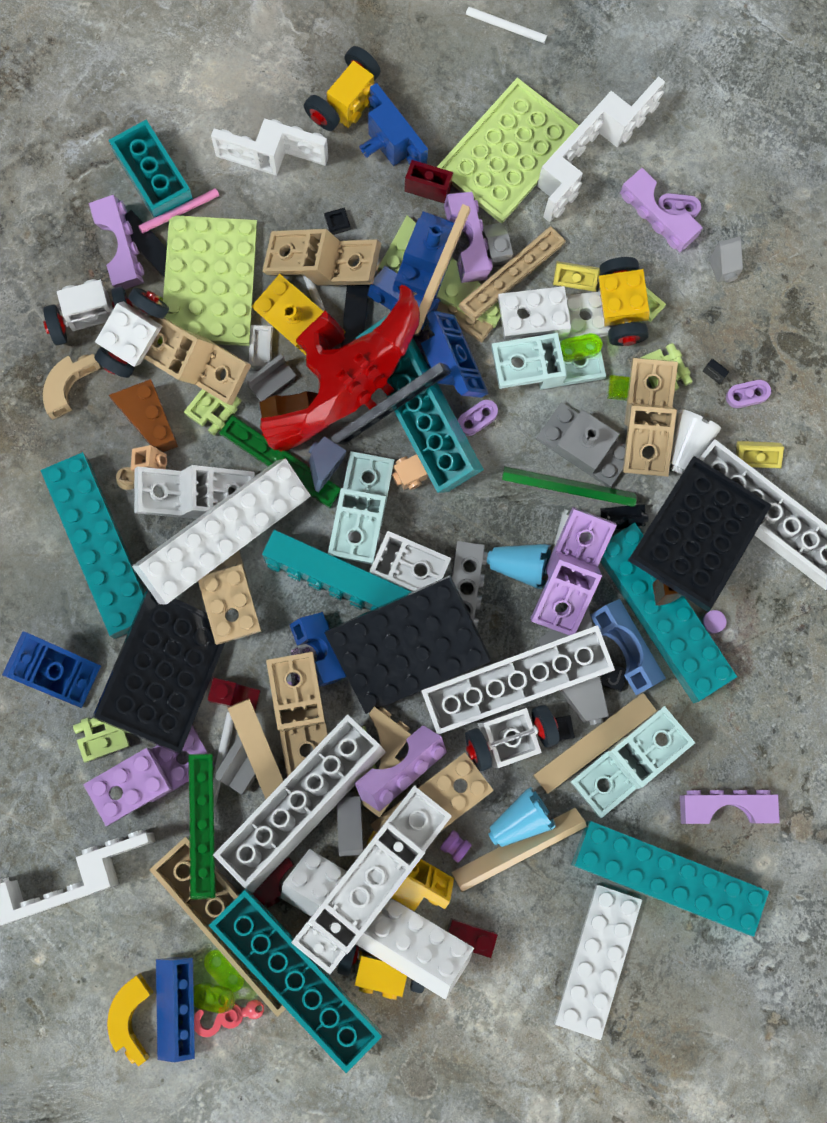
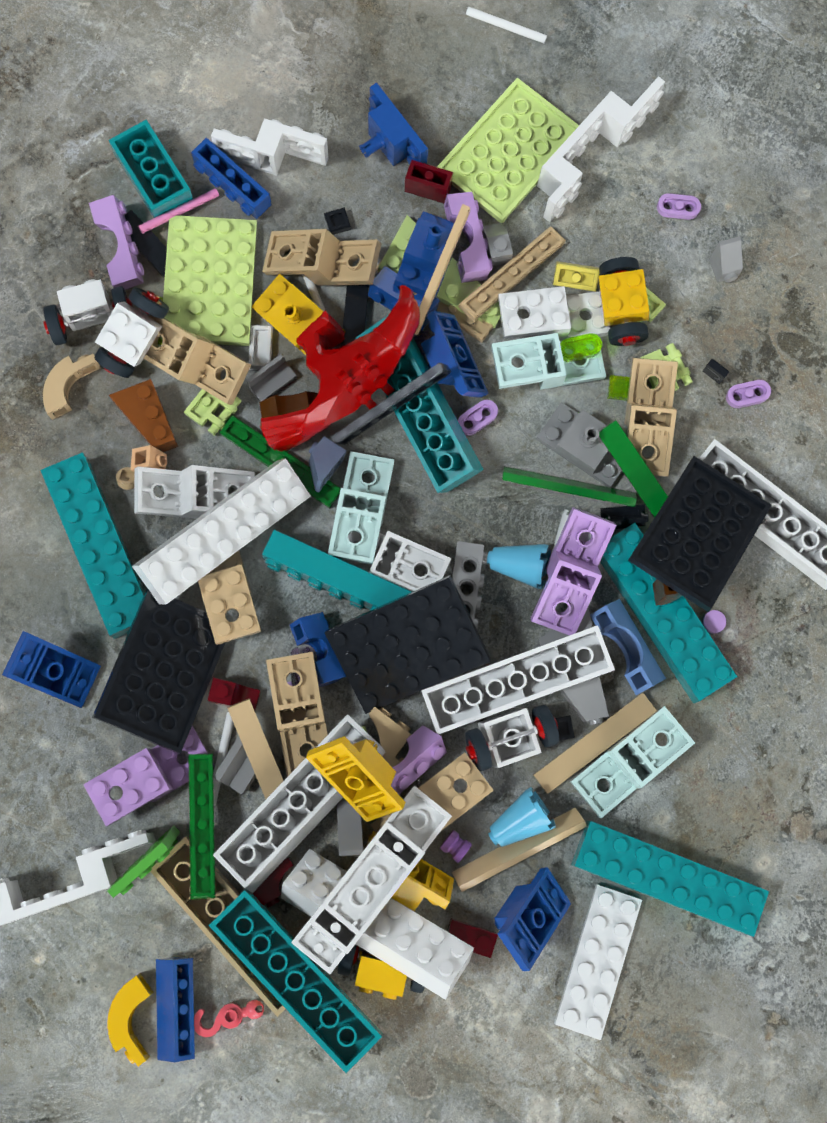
(100, 743): yellowish green plate -> none
(143, 865): none -> bright green plate
(218, 998): clear neon green plate -> none
(223, 971): clear neon green plate -> none
(231, 178): none -> blue brick
(348, 94): brick -> none
(358, 776): none -> yellow brick
(409, 472): light nougat brick -> none
(531, 917): none -> blue brick
(615, 679): black tile -> none
(633, 466): none -> green tile
(677, 229): lavender arch -> none
(690, 439): white cone -> none
(700, 808): lavender arch -> none
(760, 453): light yellow slope -> none

